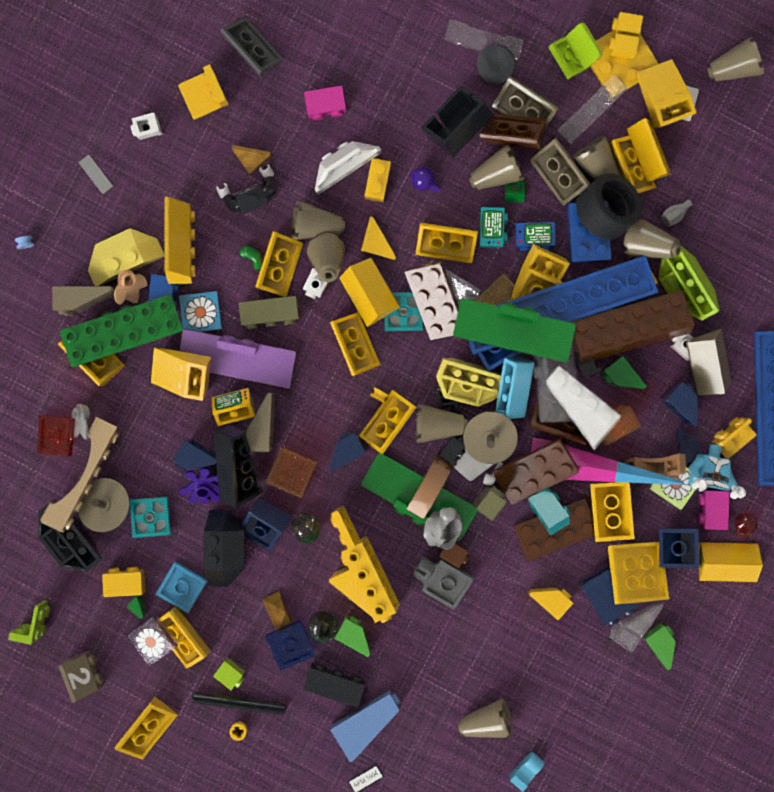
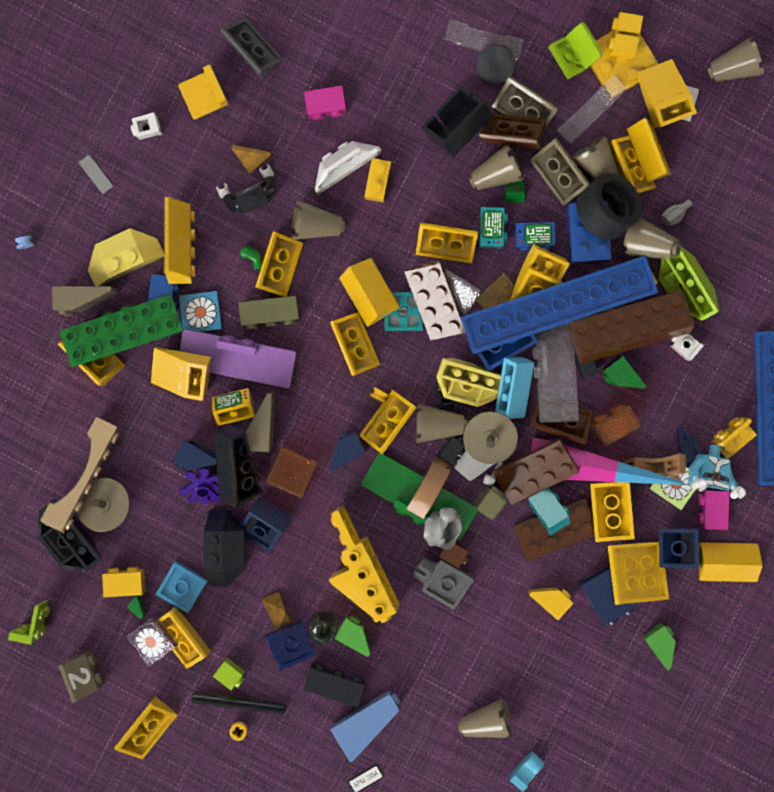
(55, 435): clear red tile -> none
(81, 415): light grey plate -> none
(130, 288): light nougat plate -> none
(150, 517): teal piece -> none
(305, 528): clear smoke piece -> none
(314, 292): white brick -> none
(326, 255): dark tan cone -> none
(375, 242): yellow tile -> none
(423, 179): dark purple piece -> none
(514, 329): green bracket -> none
(583, 407): white wedge -> none
(632, 628): clear slope -> none
(682, 402): dark blue slope -> none
(709, 363): dark tan slope -> none
(745, 524): clear red piece -> none

